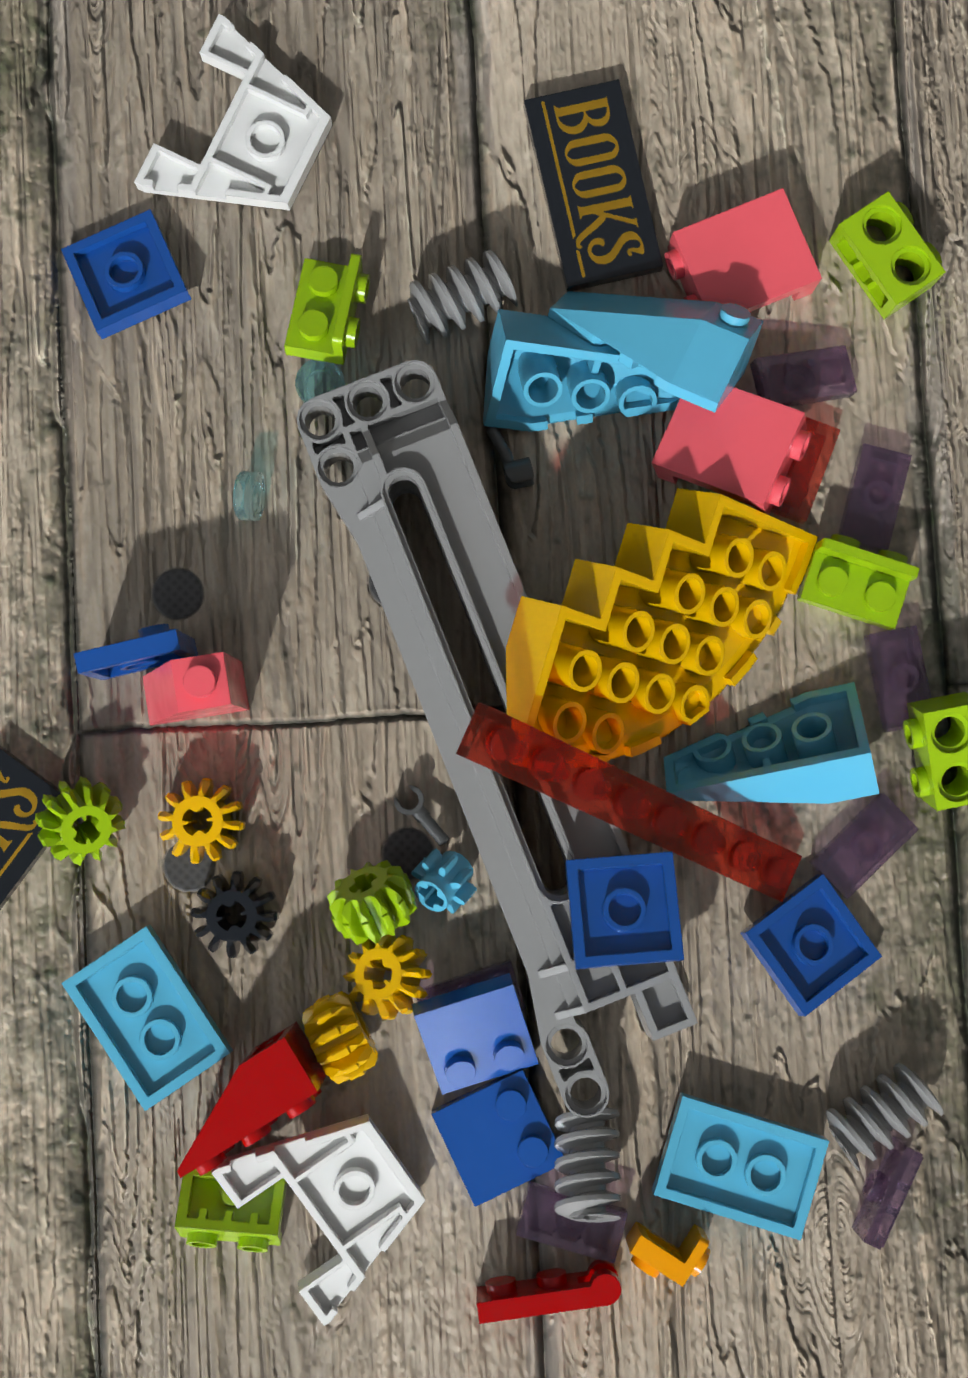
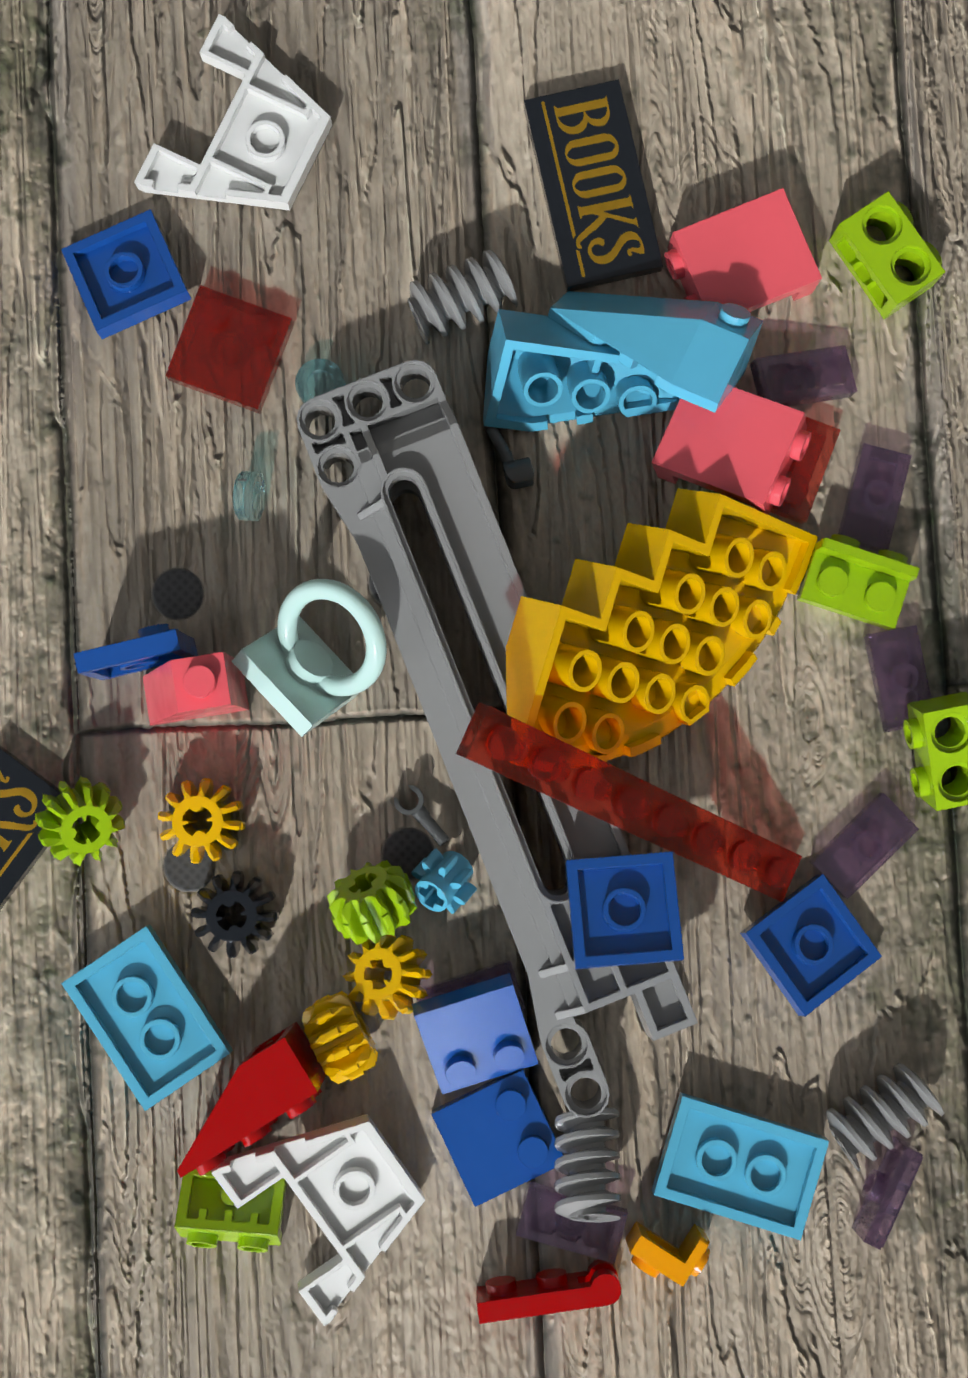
(230, 349): none -> clear red plate
(297, 667): none -> light aqua tile
(325, 310): lime bracket -> none
(795, 756): medium azure wedge -> none

